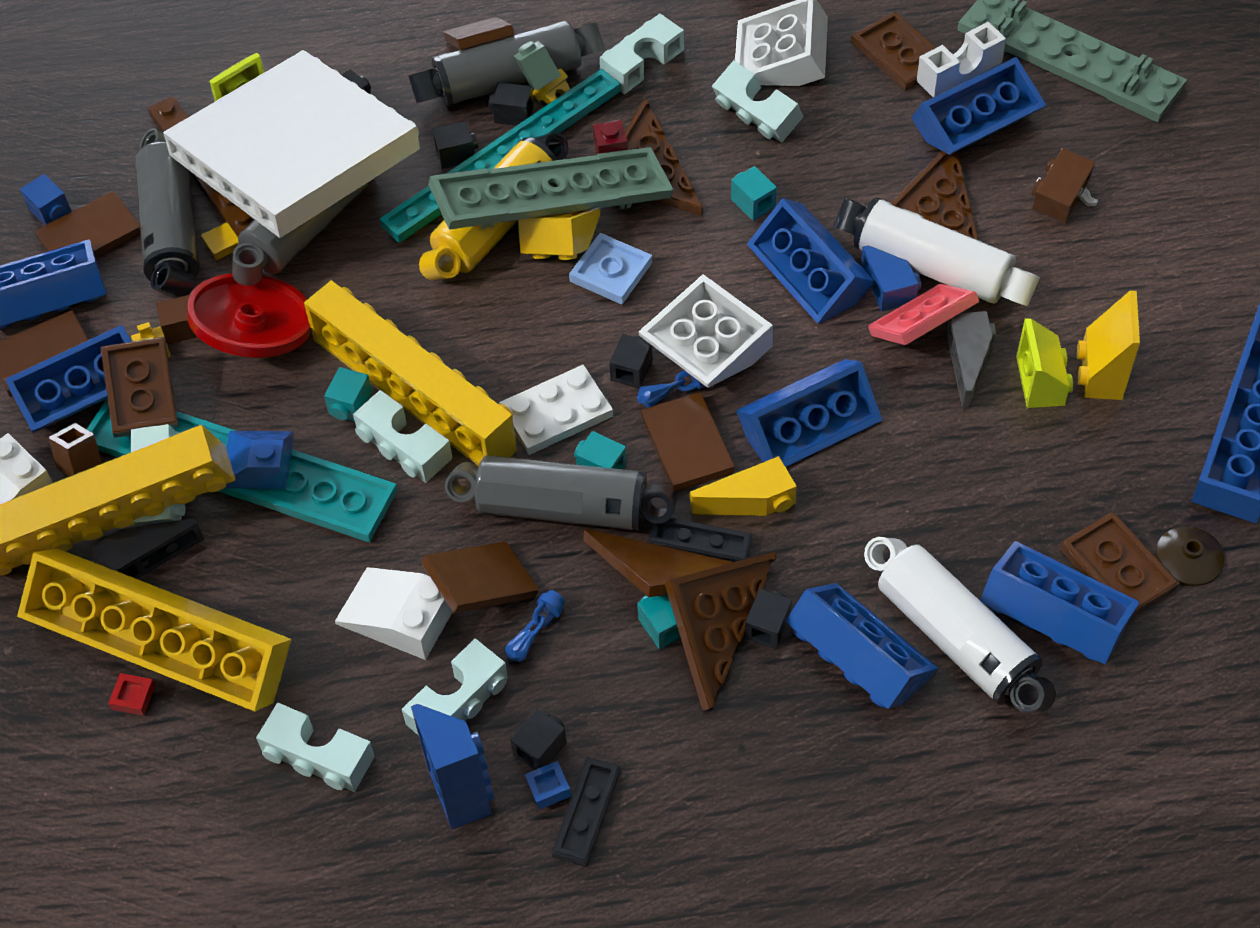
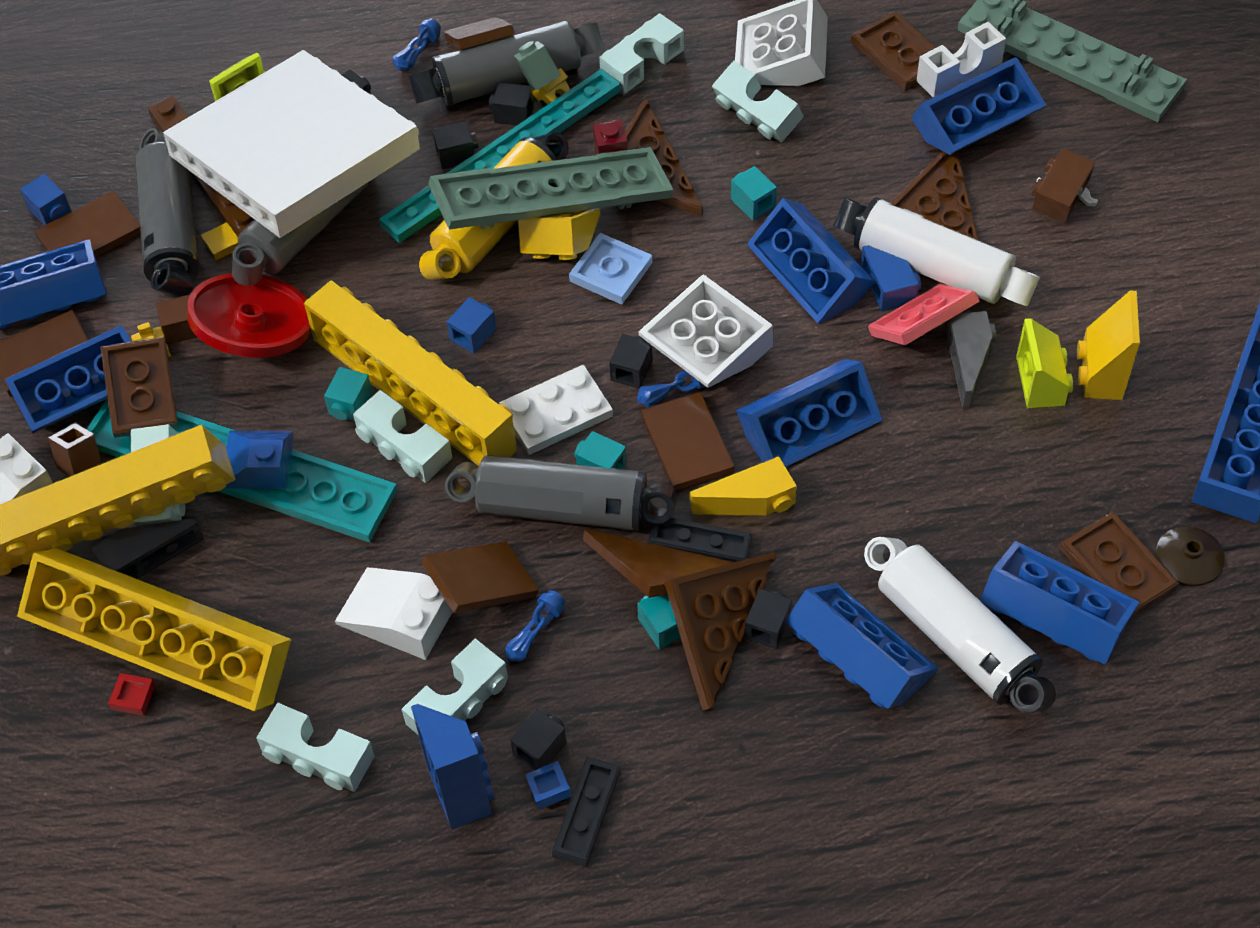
(428, 31): none -> blue piece
(471, 325): none -> blue brick

